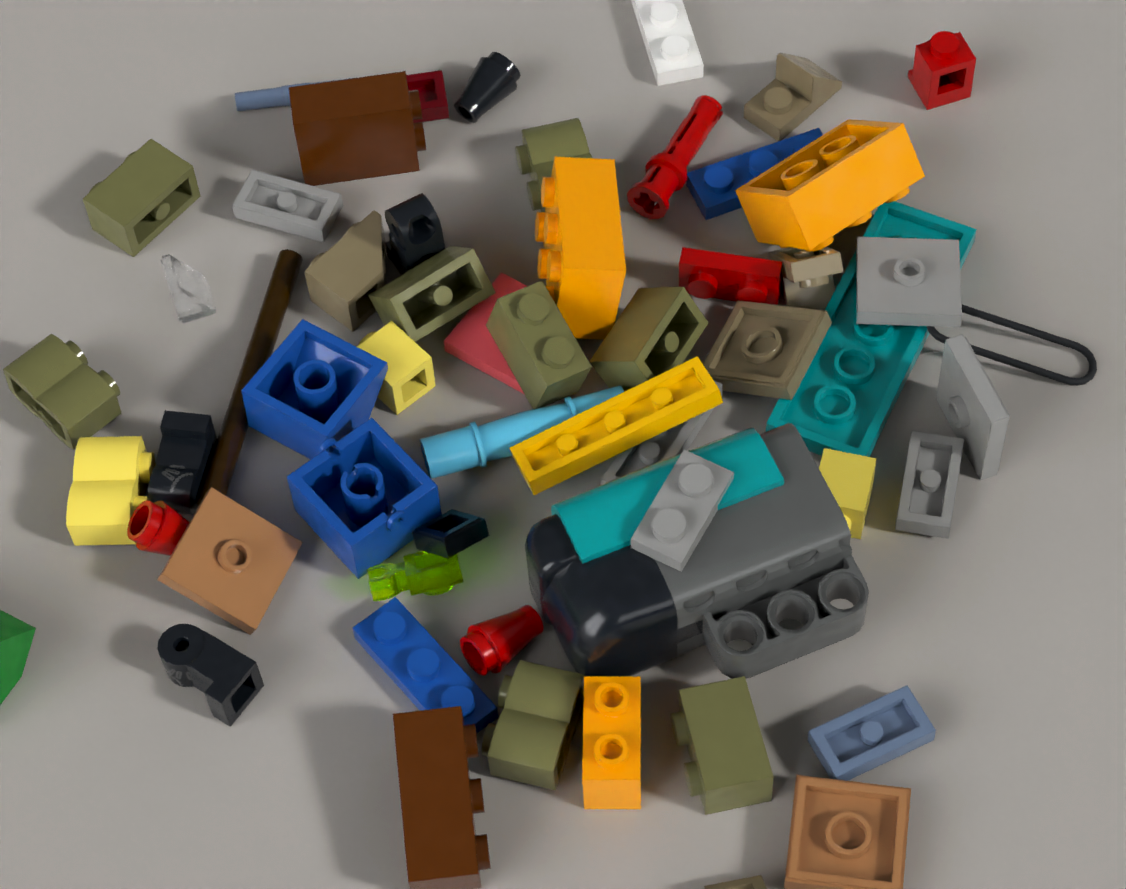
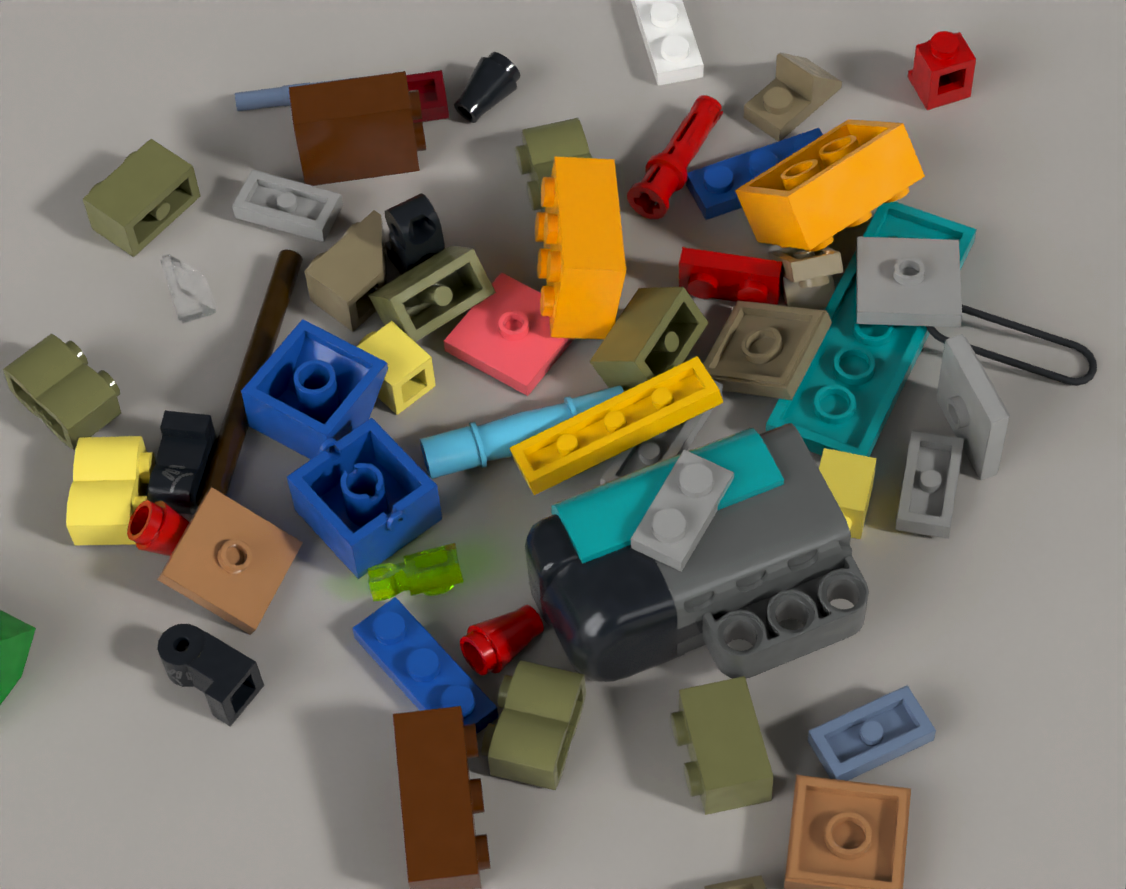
(450, 533): black tile -> none
(538, 345): olive brick -> none
(612, 742): light orange brick -> none

